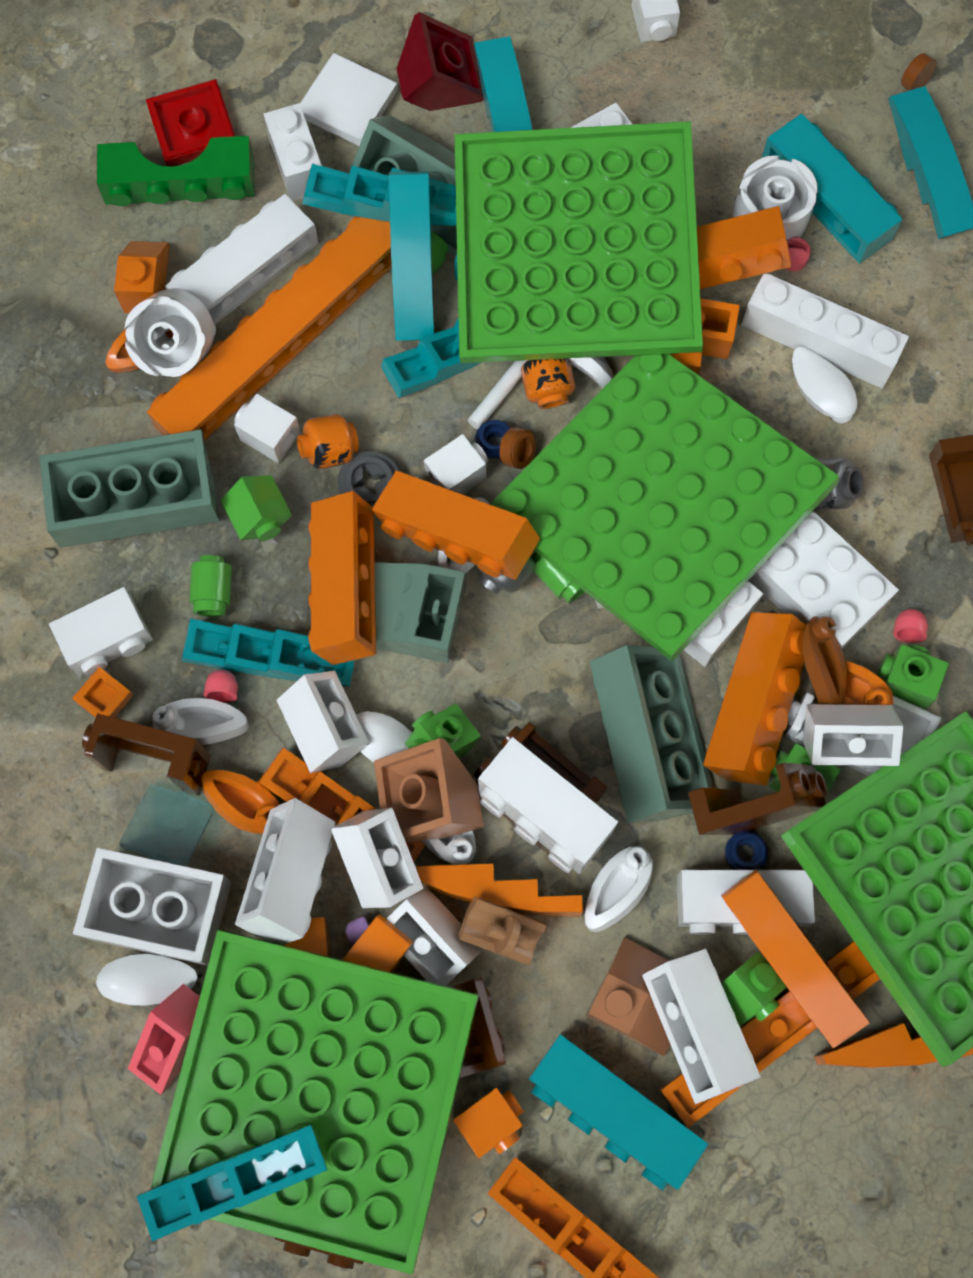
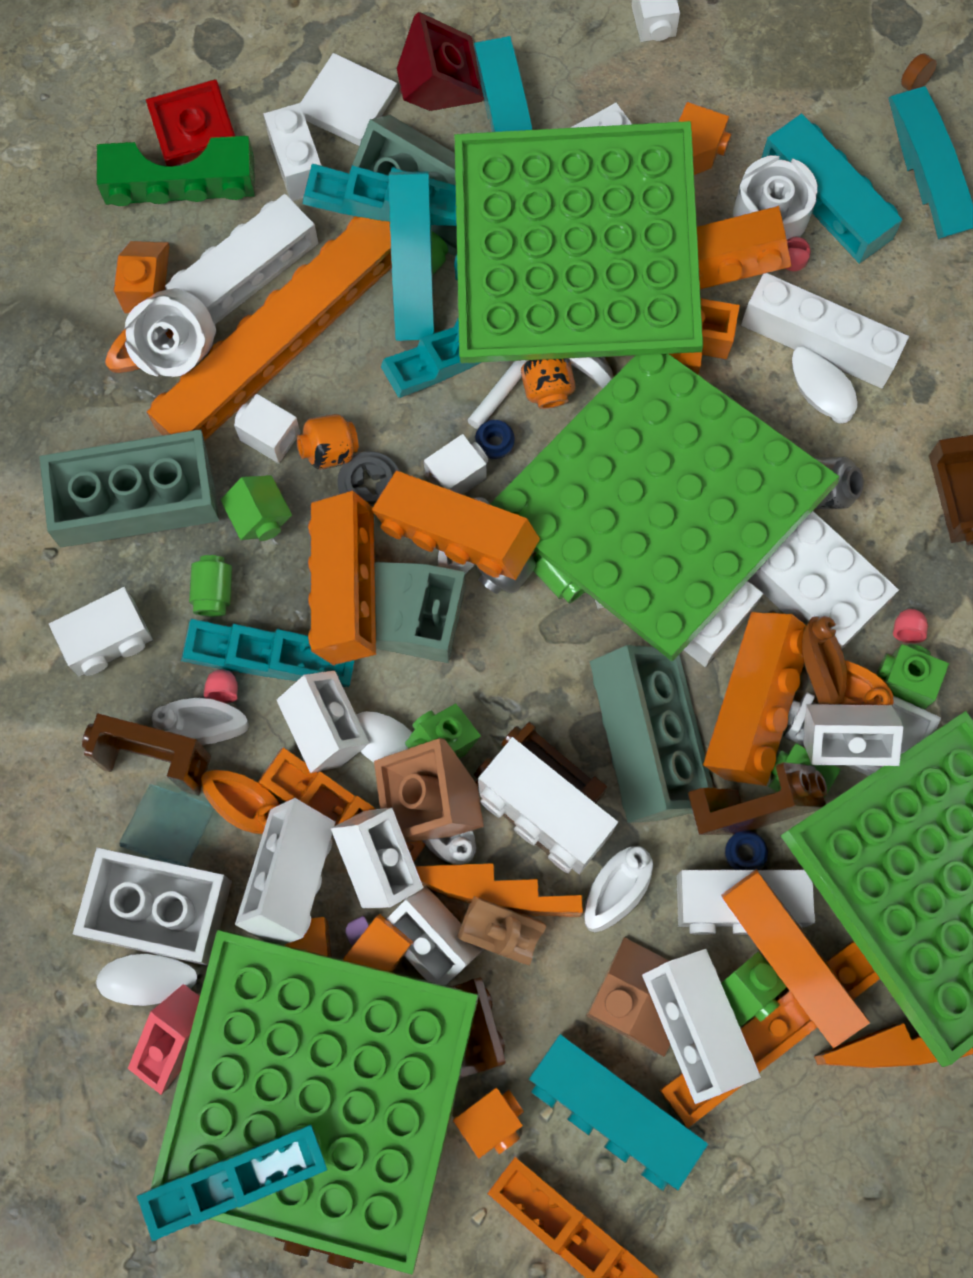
(102, 695): orange plate -> none
(517, 448): dark orange tile -> none
(708, 135): none -> orange slope

